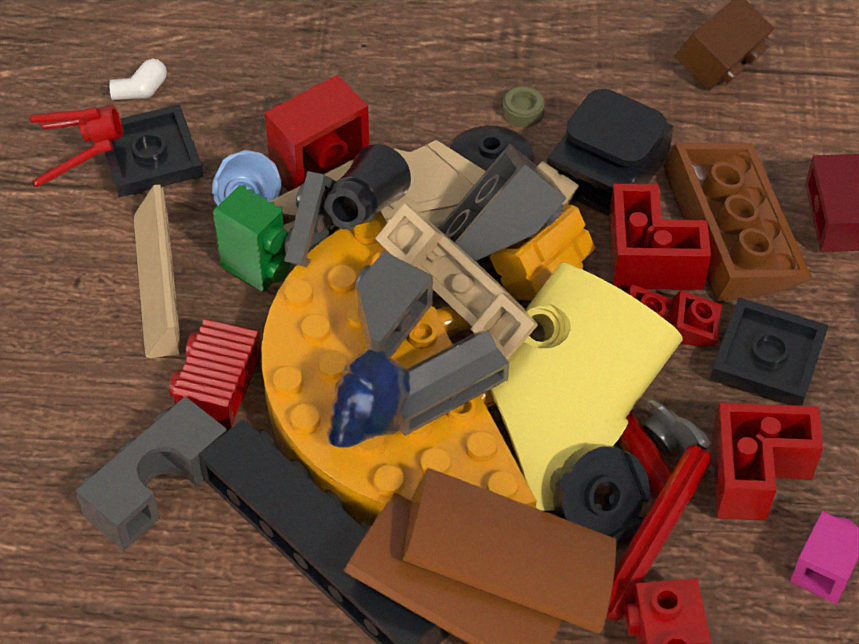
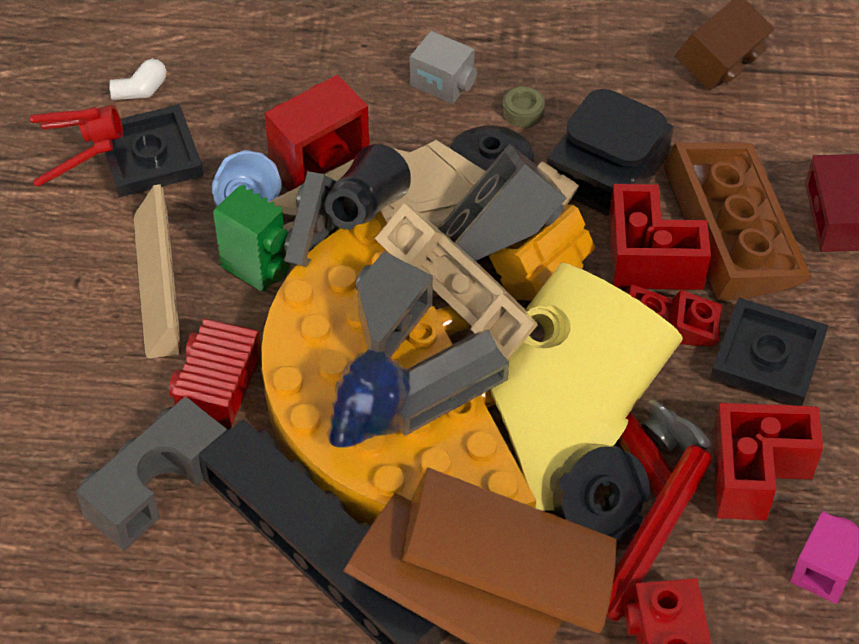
(442, 67): none -> light grey brick

